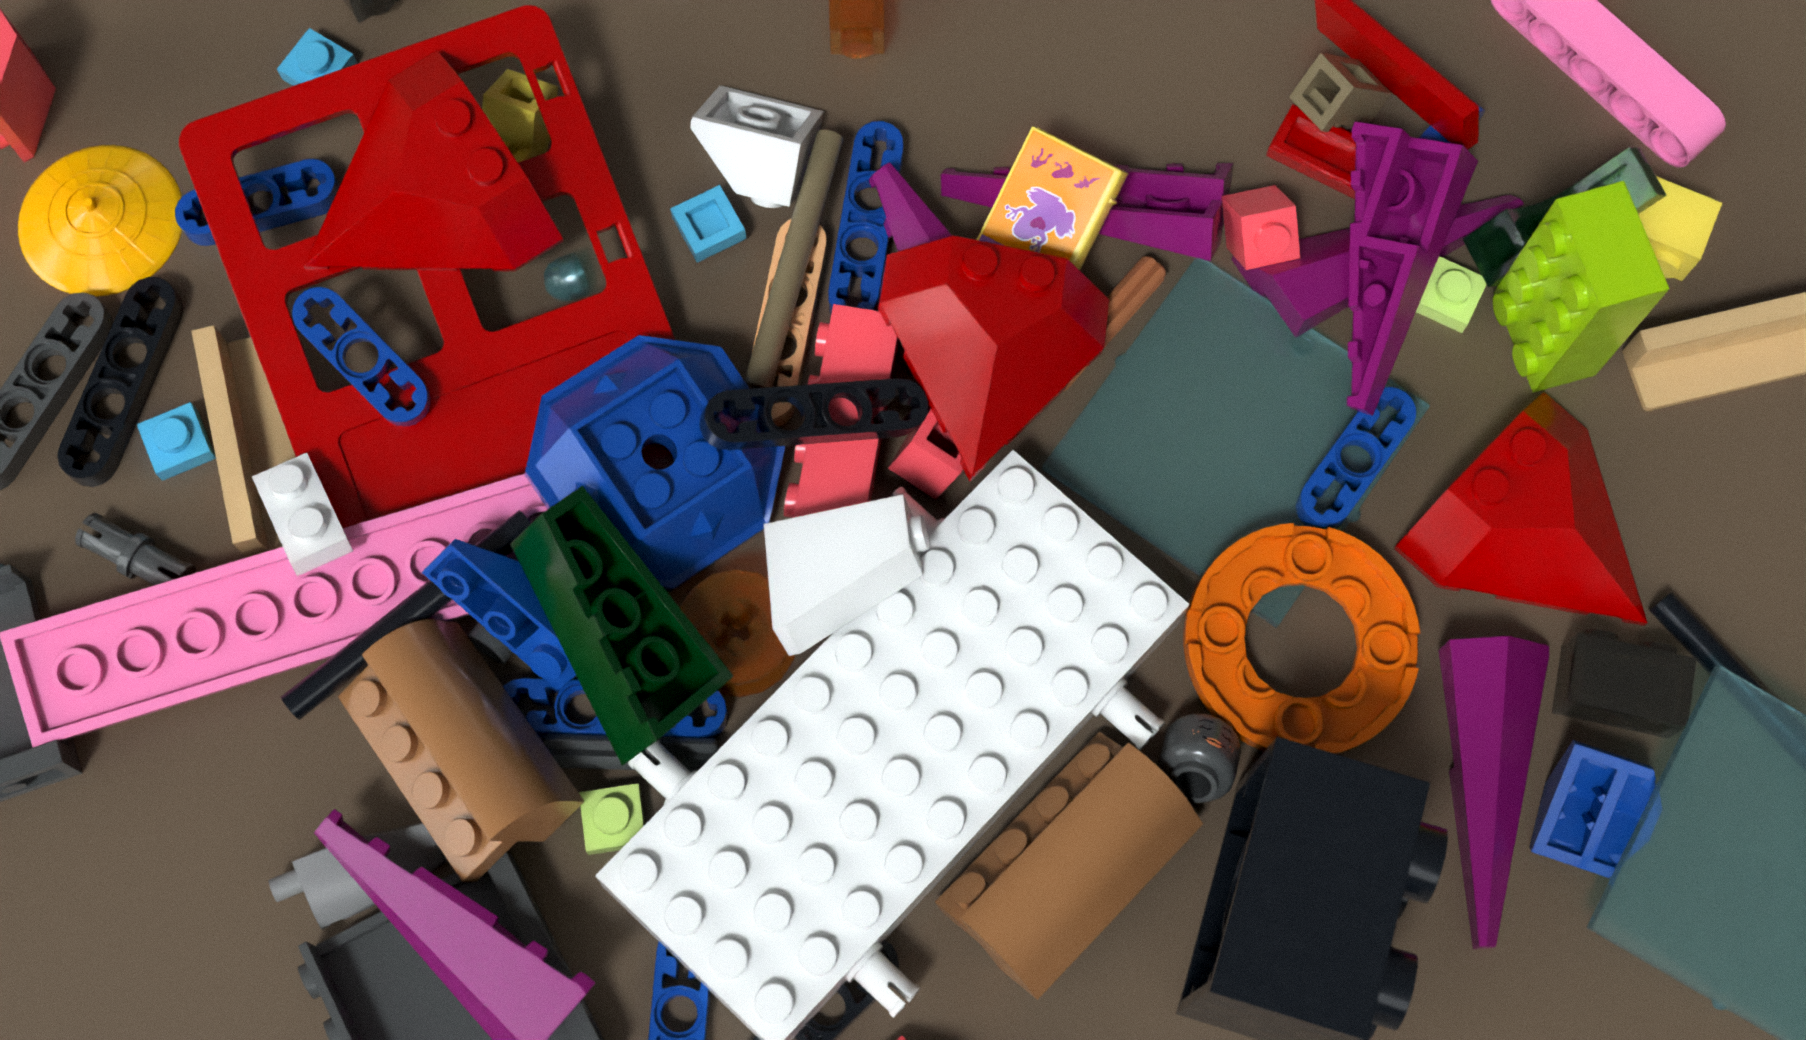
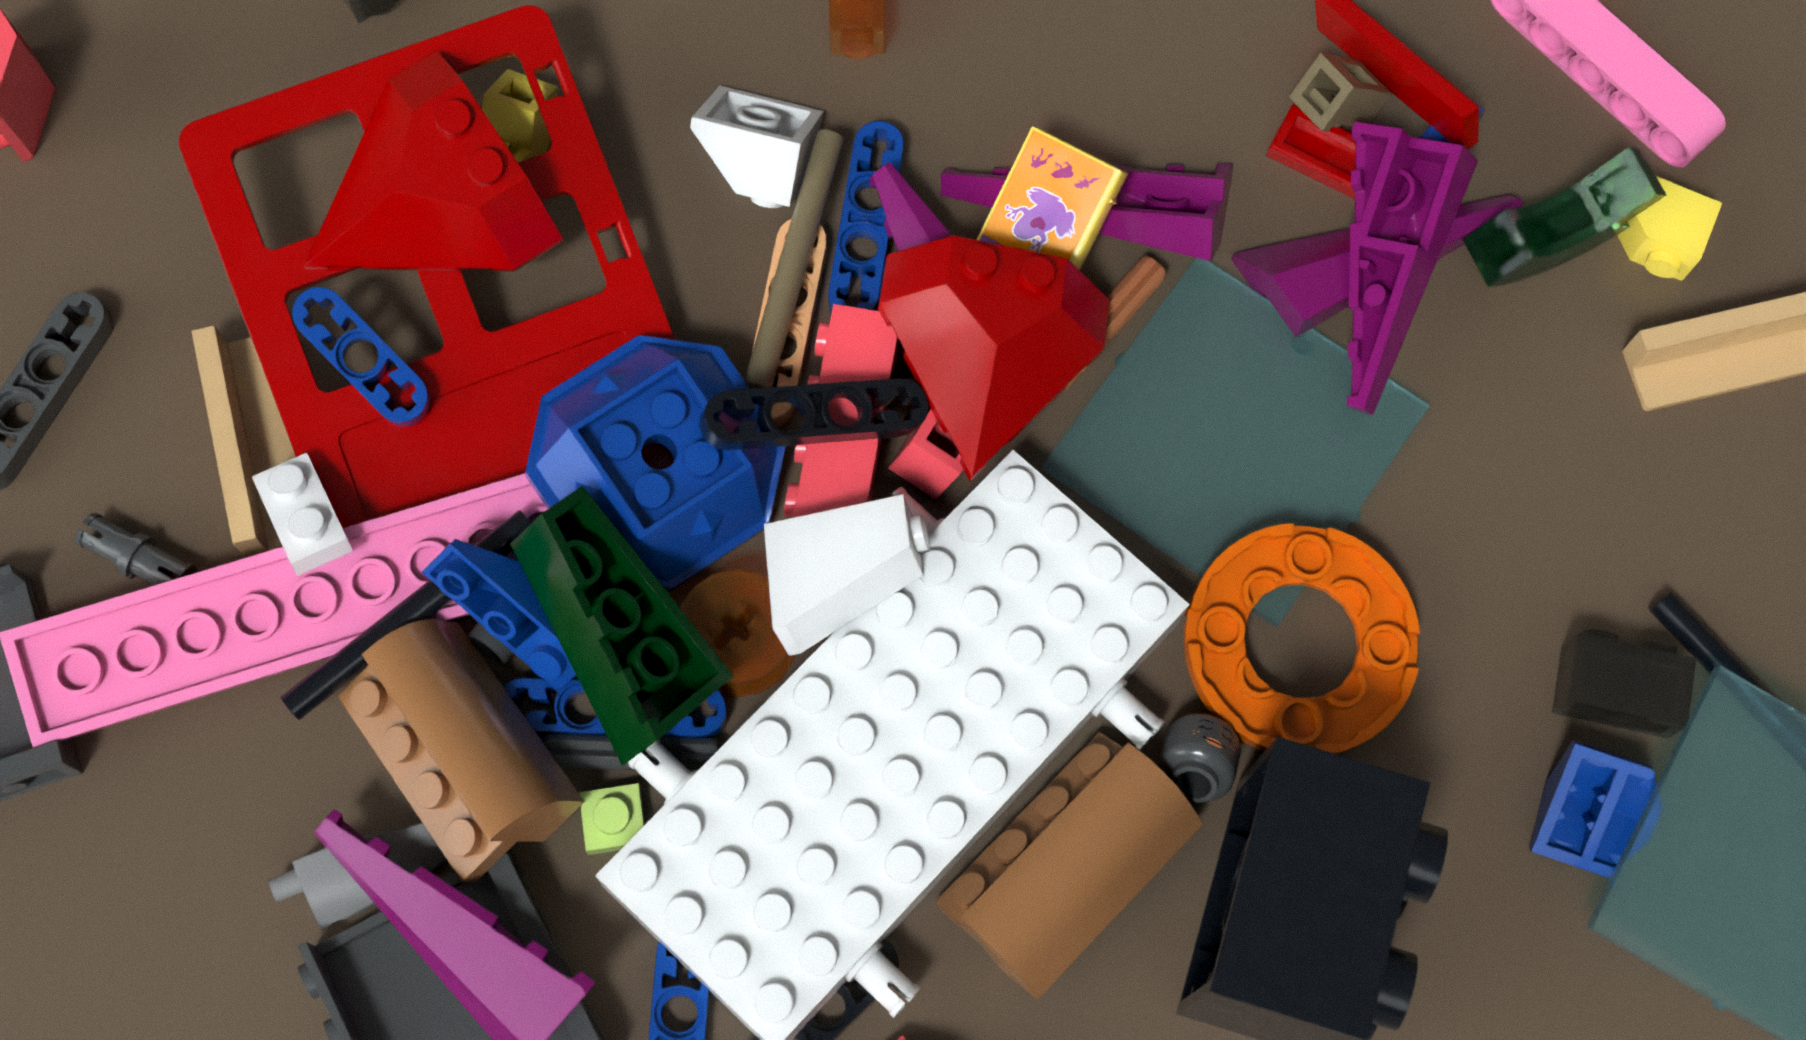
(100, 220): yellow hat -> none
(111, 378): black beam -> none
(176, 441): medium azure plate -> none
(279, 213): blue beam -> none
(313, 58): medium azure plate -> none
(566, 278): clear light blue hinge -> none
(708, 223): medium azure plate -> none
(1261, 227): coral brick -> none
(1346, 498): blue beam -> none
(1451, 295): yellowish green plate -> none
(1492, 717): magenta wedge -> none
(1530, 523): red wedge -> none
(1579, 287): lime brick -> none

